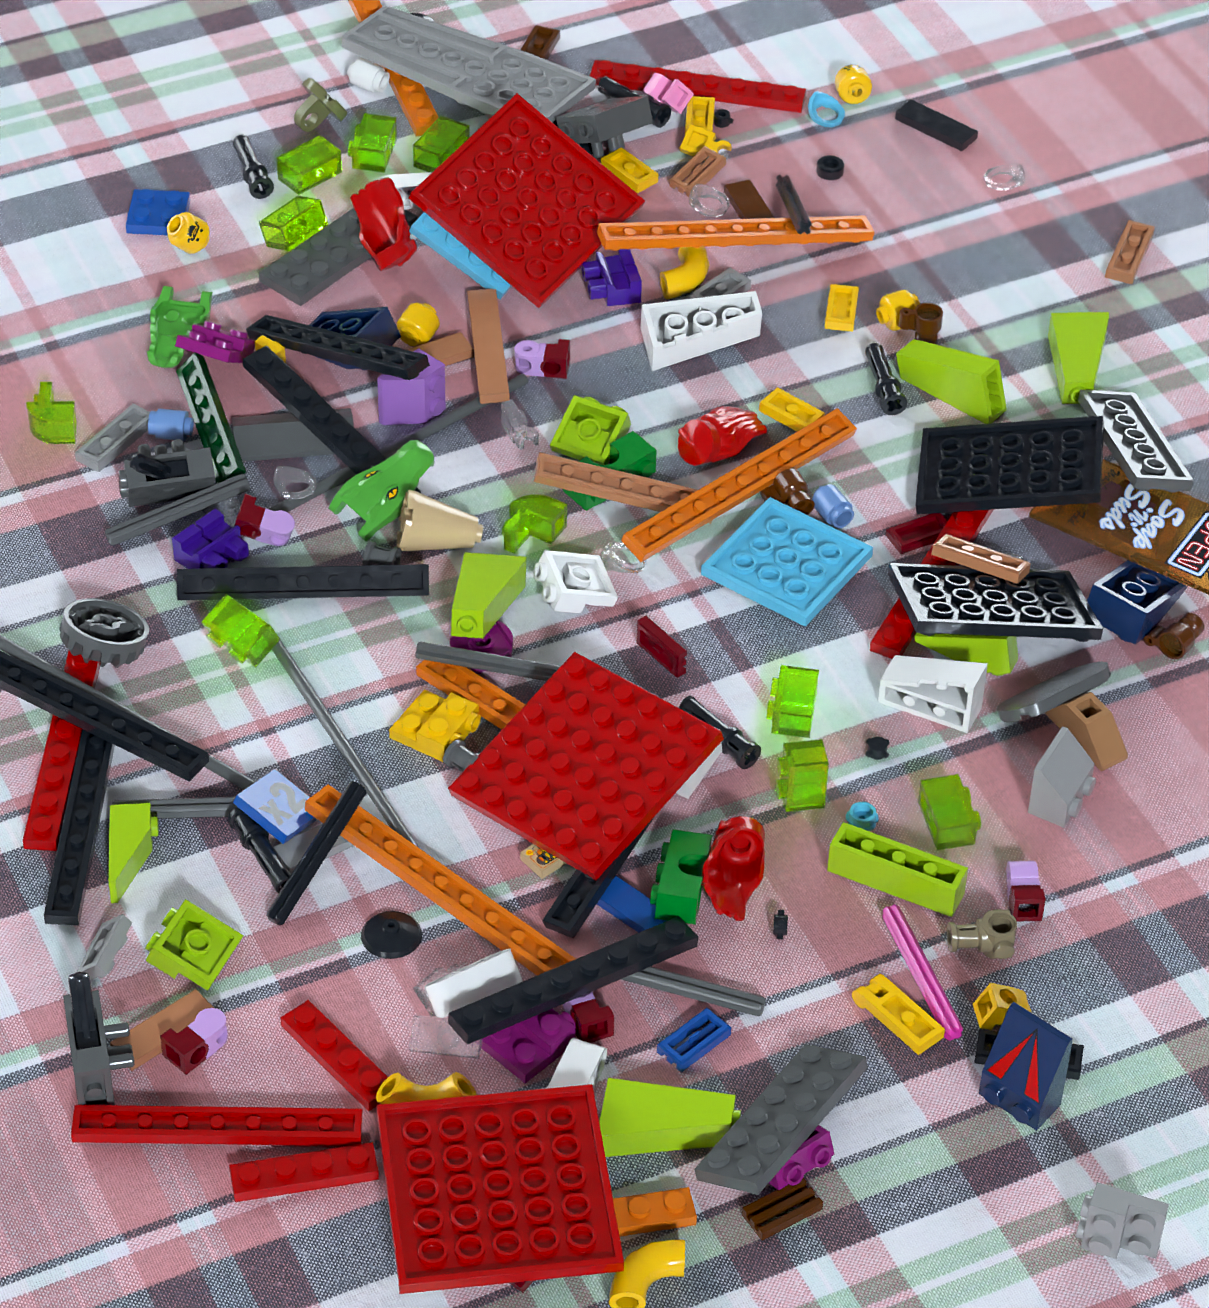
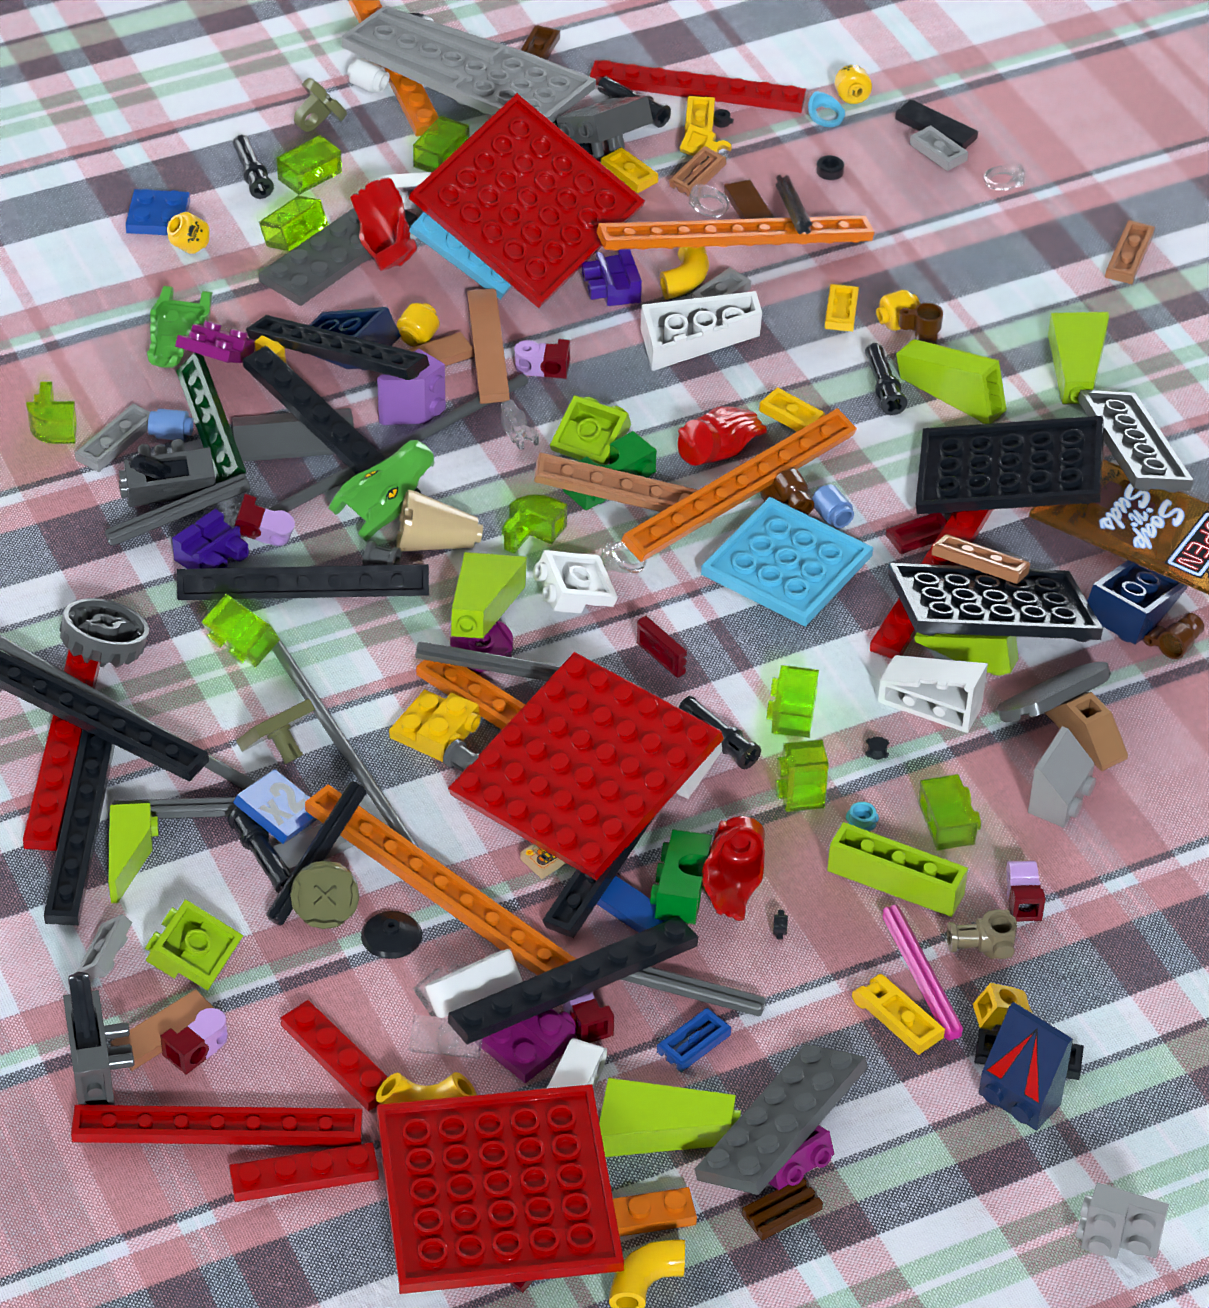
(278, 730): none -> olive tile
(285, 475): clear piece -> none
(325, 894): none -> olive tile
(373, 142): clear neon green brick -> none
(667, 92): bright pink leg -> none
(939, 148): none -> light grey plate

